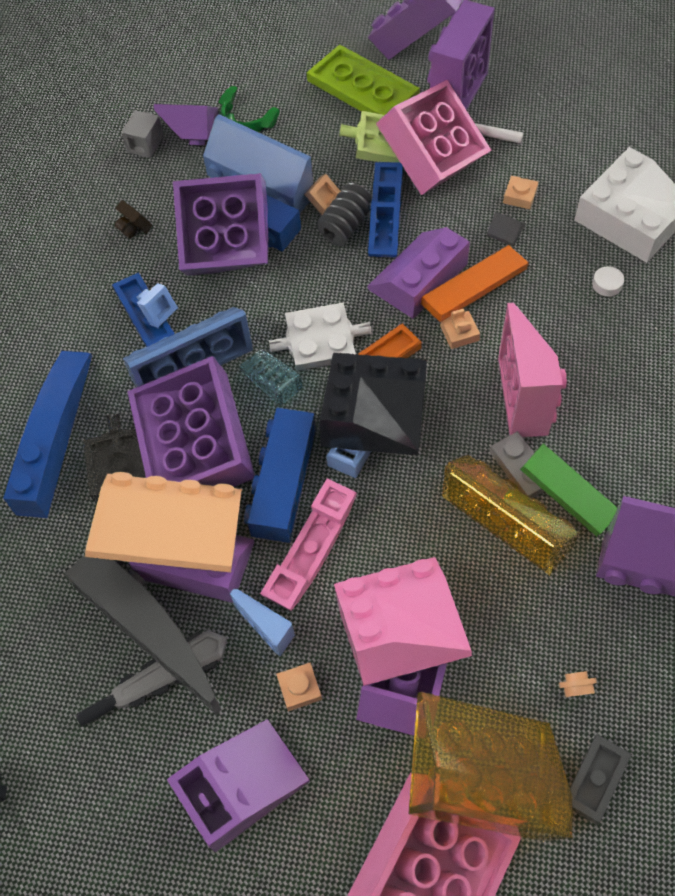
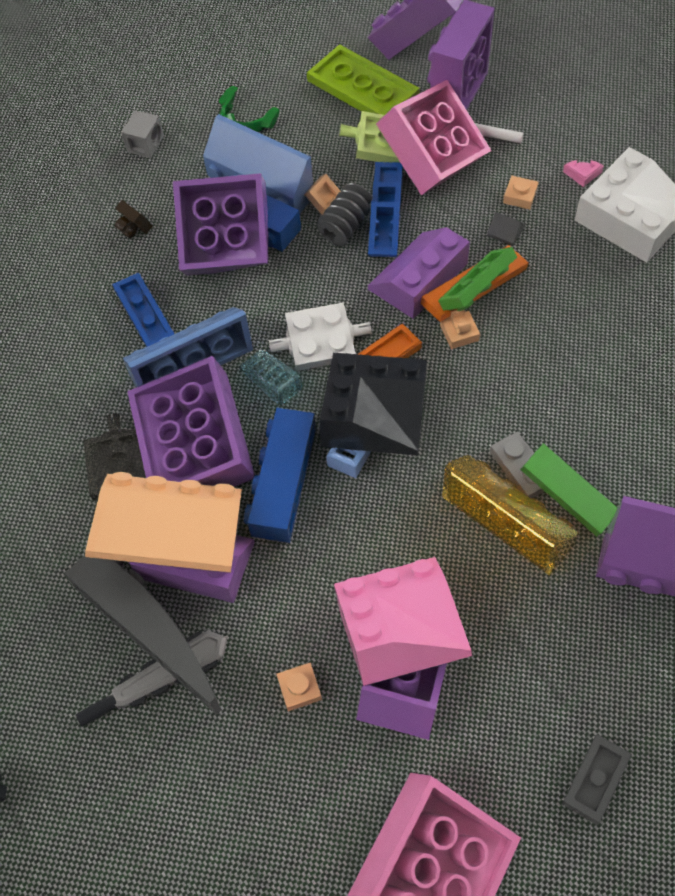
(47, 437): blue slope -> none
(156, 304): light blue tile -> none
(188, 121): medium lavender slope -> none
(237, 783): medium lavender slope -> none
(269, 625): light blue slope -> none
(311, 546): bright pink slope -> none
(478, 279): none -> bright green plate
(488, 771): clear yellow slope -> none
(528, 376): bright pink slope -> none
(578, 684): light nougat plate -> none
(583, 172): none -> bright pink tile
(608, 281): white tile -> none

